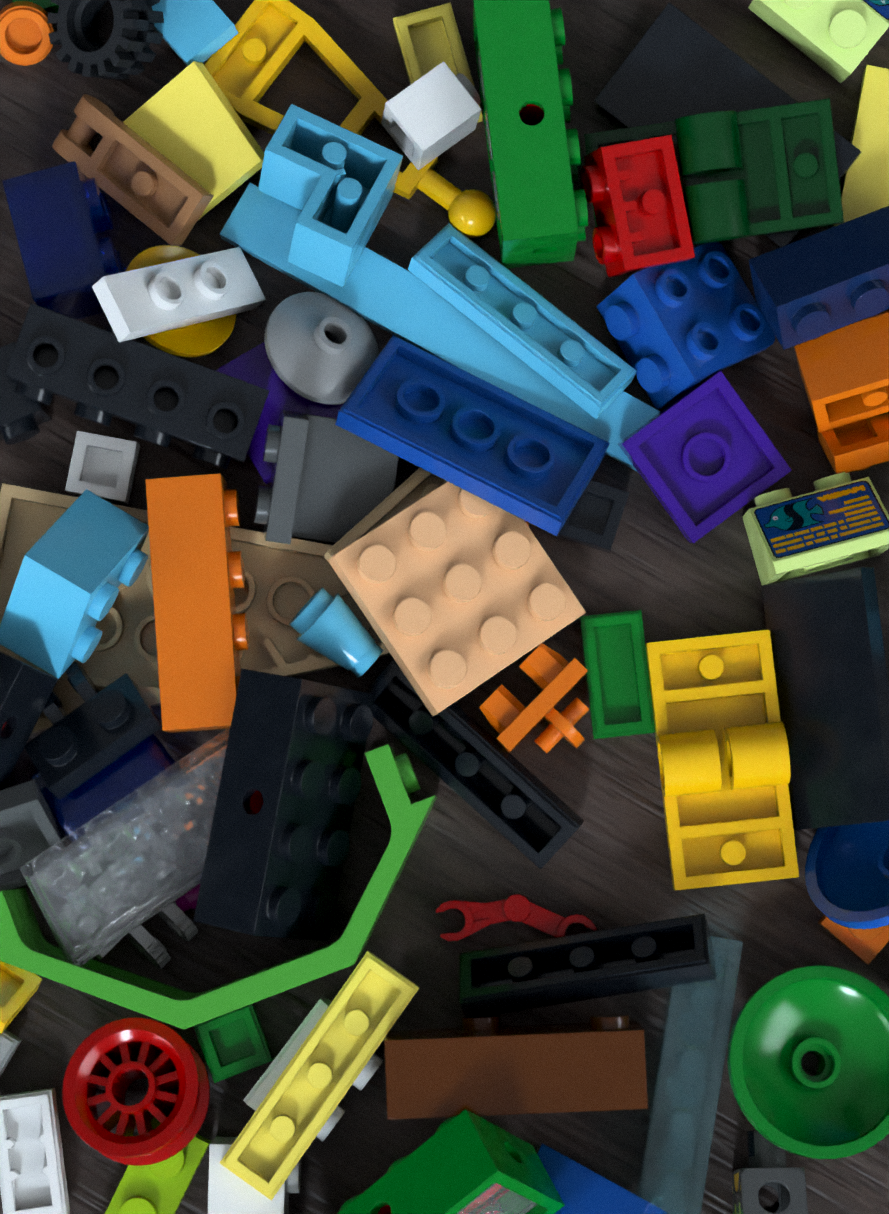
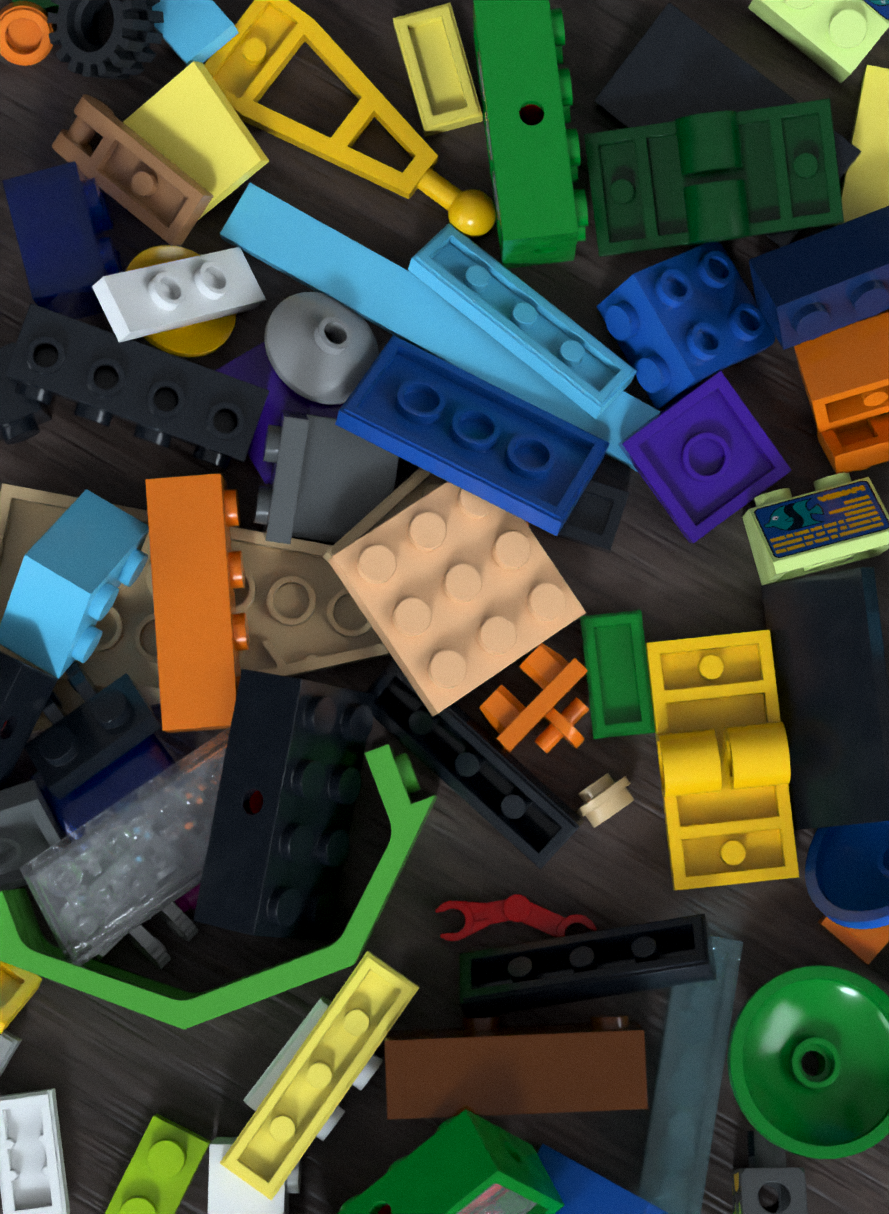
(98, 1053): red wheel -> none
(102, 466): white plate -> none
(233, 1043): green tile -> none
(335, 182): medium azure brick -> none
(335, 632): medium azure cone -> none
(432, 114): white brick -> none
(604, 799): none -> tan plate
(637, 205): red bracket -> none

